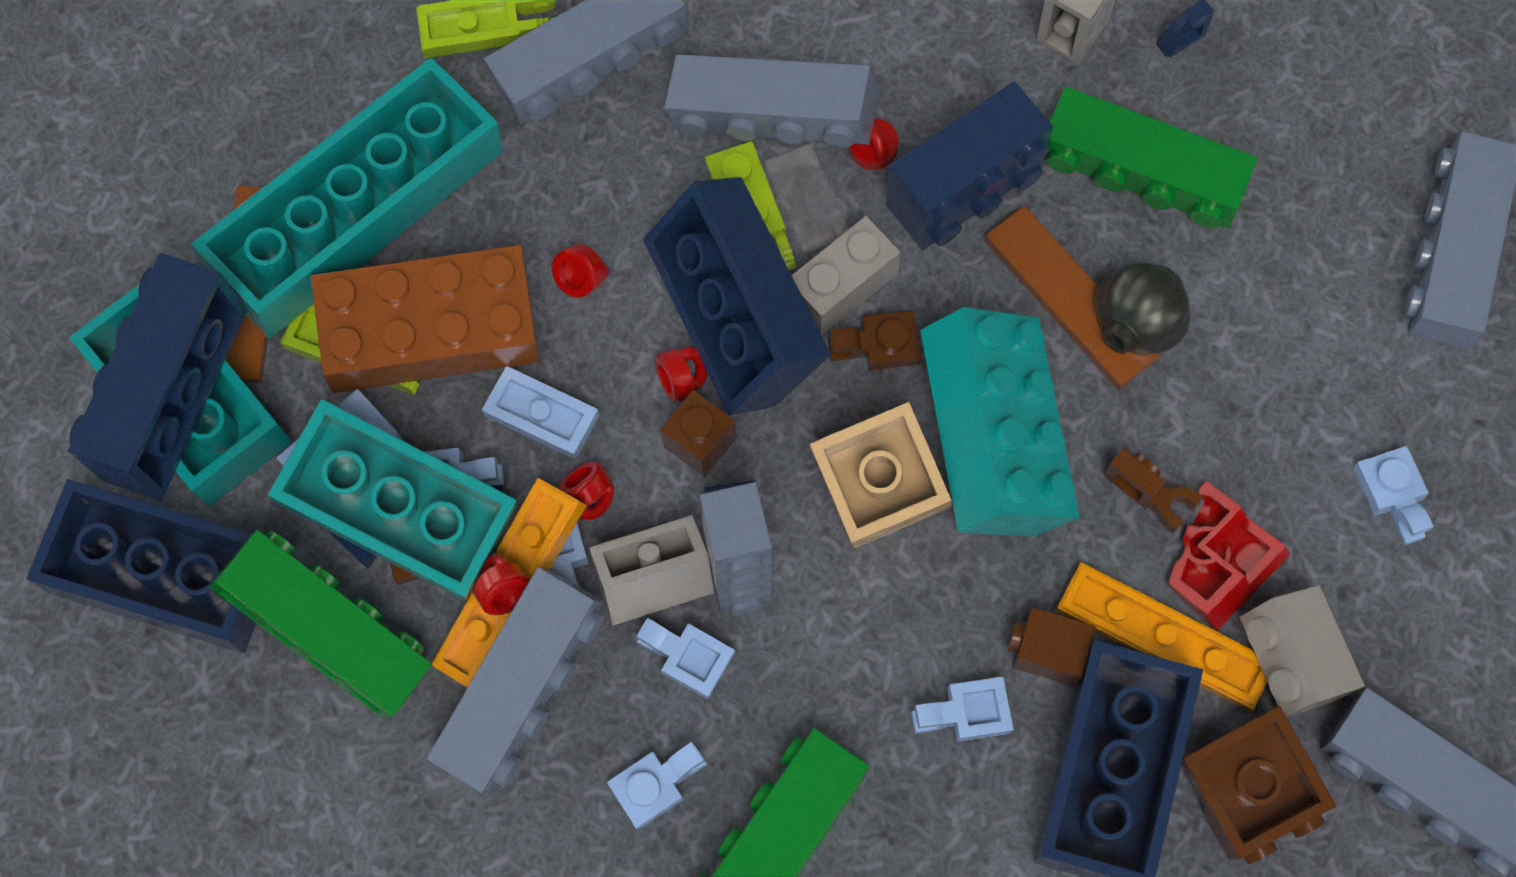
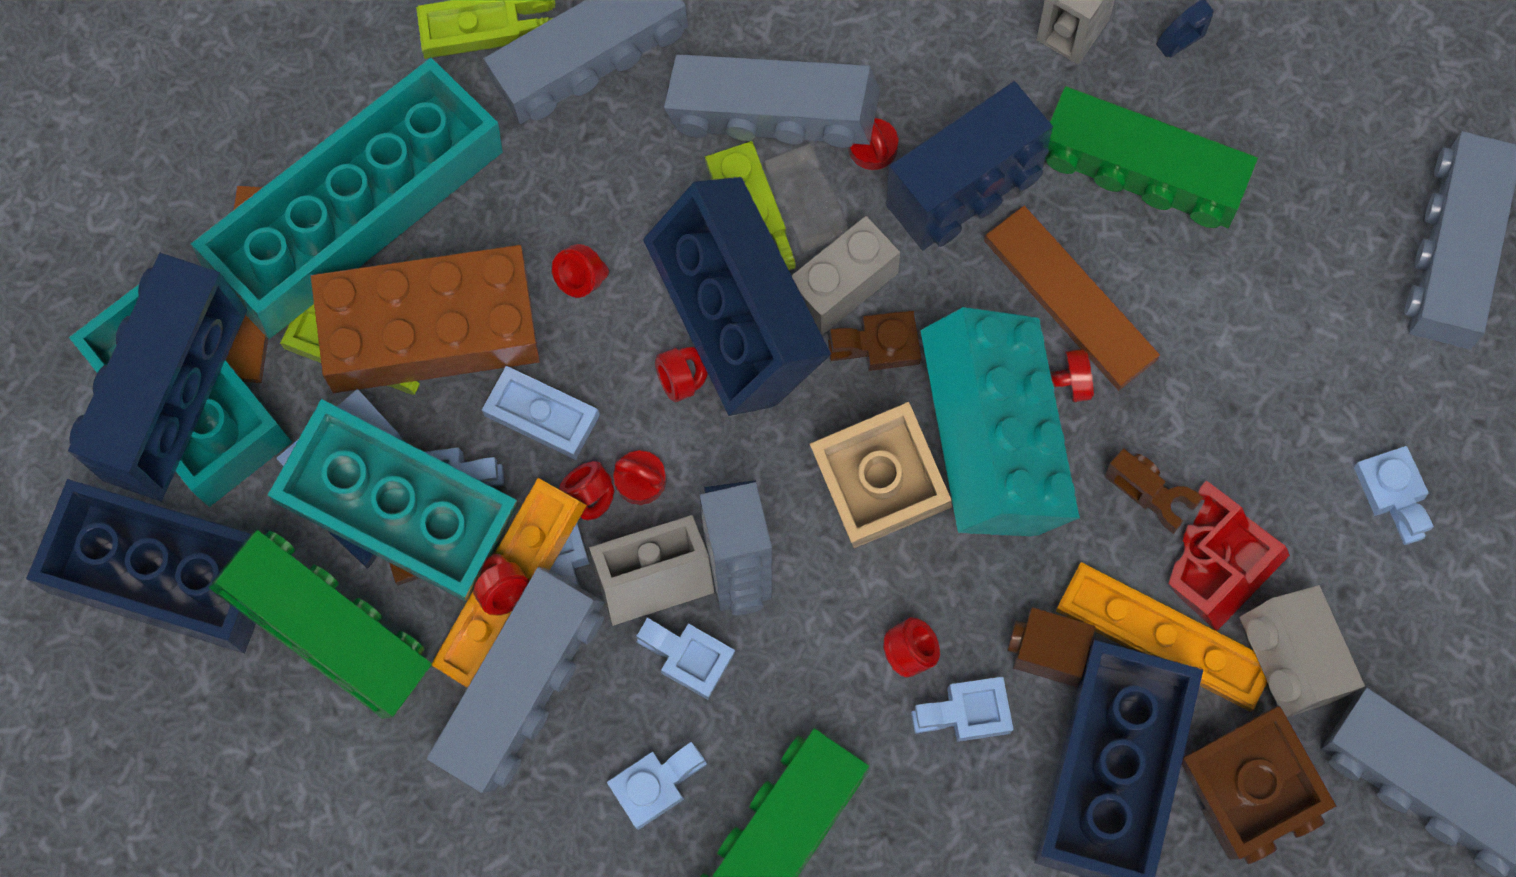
(639, 477): none -> red tile
(698, 433): reddish brown brick -> none
(911, 647): none -> red tile
(1076, 375): none -> red tile
(1142, 309): pearl dark grey plant -> none

